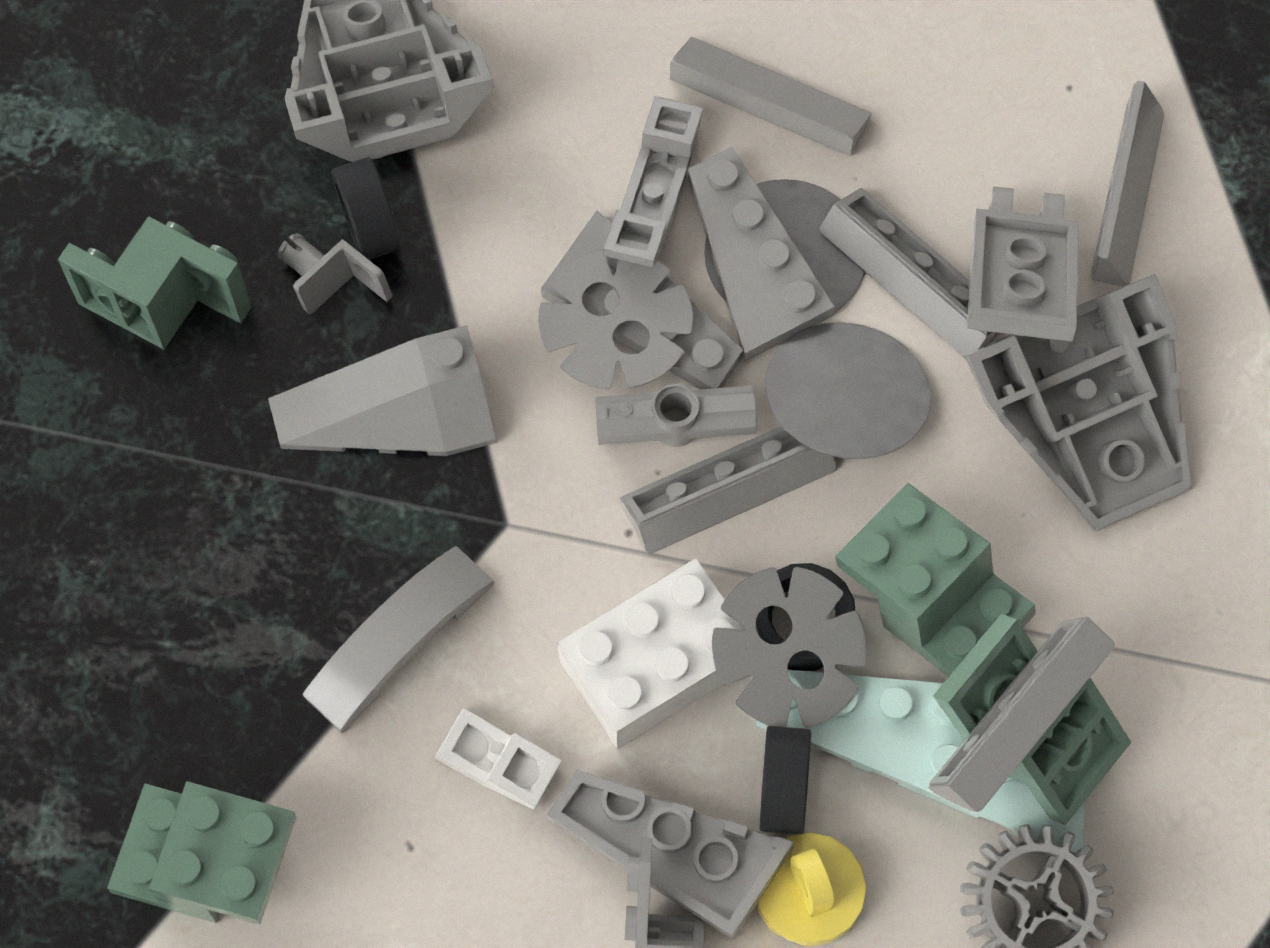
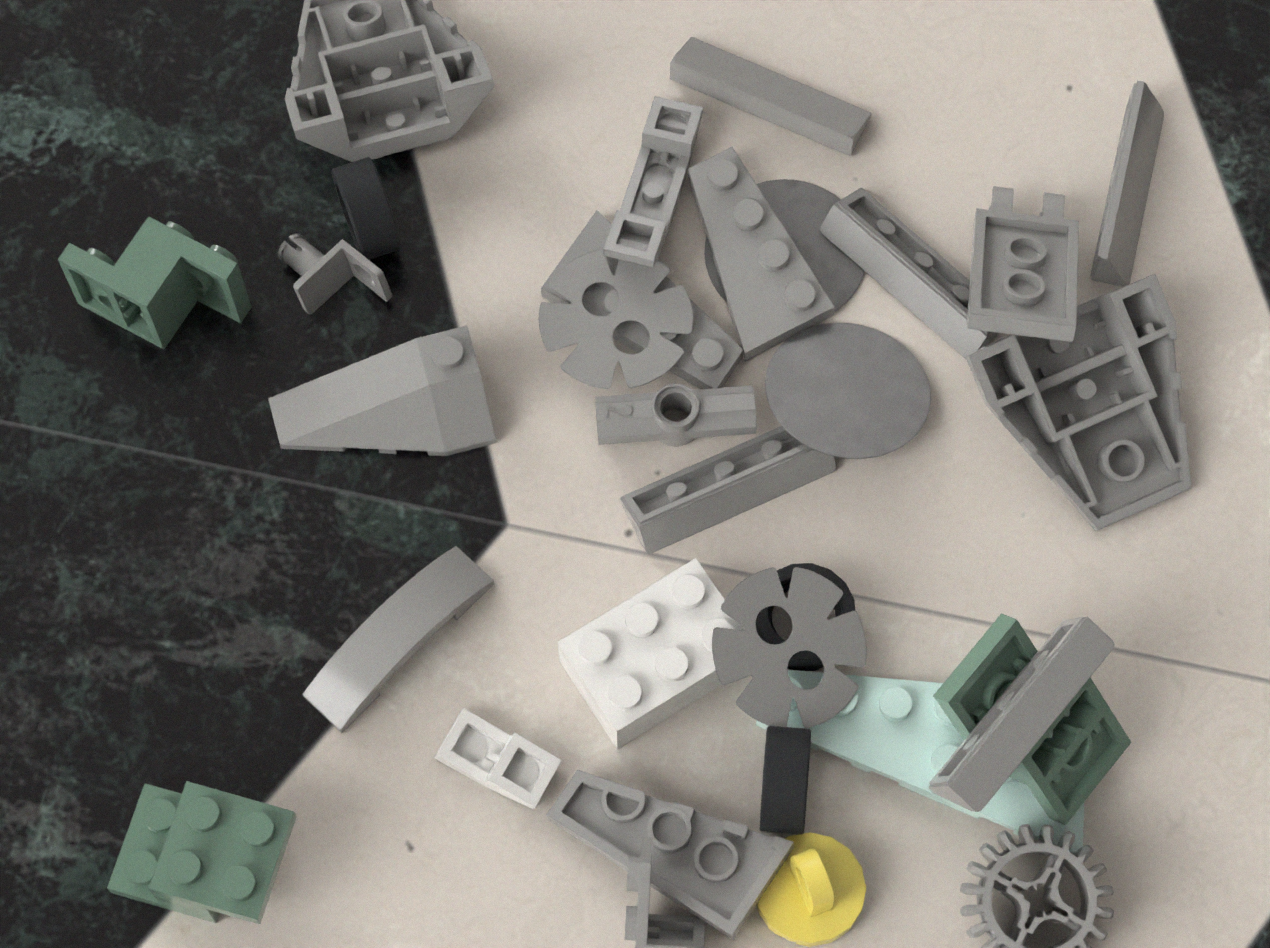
(931, 578): sand green bracket -> none

